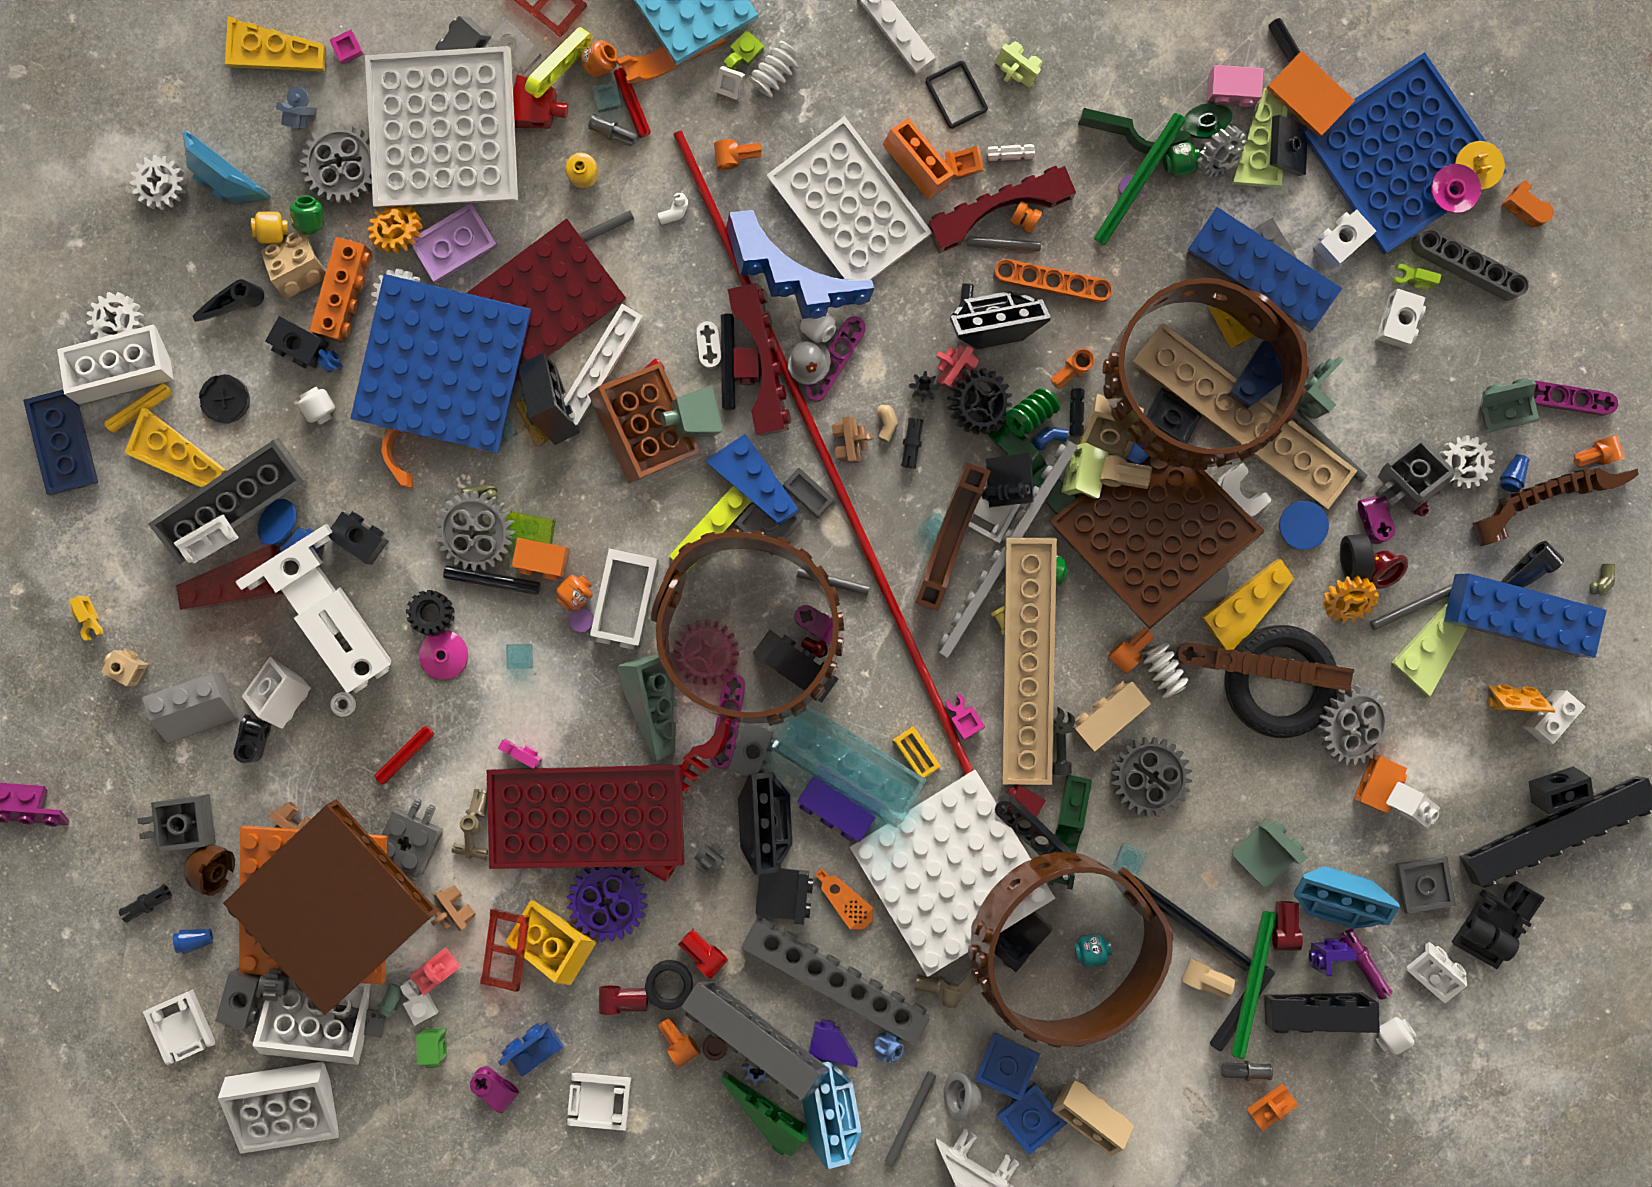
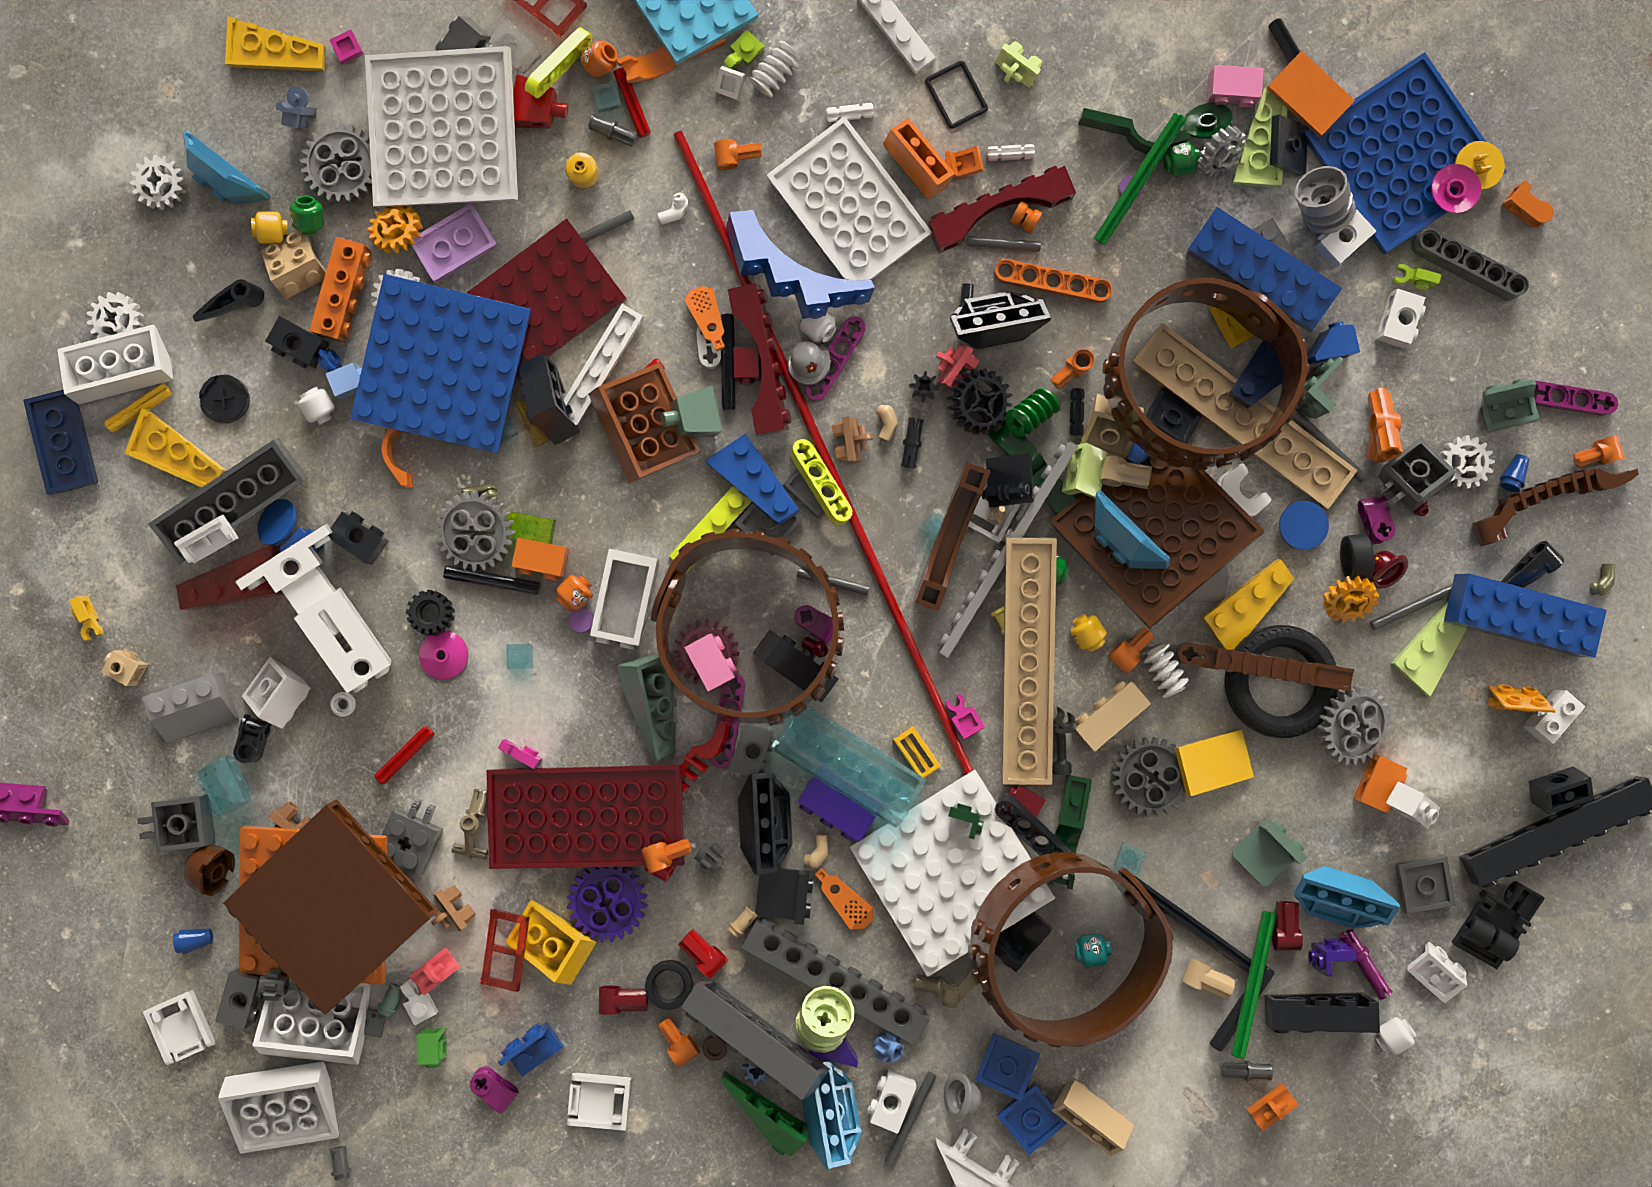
(145, 903): black pin -> none
(224, 785): none -> clear light blue piece
(339, 1163): none -> dark grey pin
(344, 380): none -> light blue brick
(661, 855): none -> orange axle
(708, 317): none -> orange piece
(710, 661): none -> bright pink brick
(742, 923): none -> tan pin
(817, 857): none -> tan arm
(818, 483): none -> neon yellow beam
(826, 1006): none -> yellowish green wheel
(851, 112): none -> white axle
(886, 1115): none -> white brick
(964, 813): none -> dark green bracket
(998, 514): none -> tan hand
(1047, 435): blue arm -> none
(1088, 632): none -> yellow head
(1125, 538): none -> dark azure wedge
(1214, 762): none -> yellow tile
(1325, 200): none -> light grey wheel
(1334, 342): none -> blue slope
(1383, 427): none -> orange piece

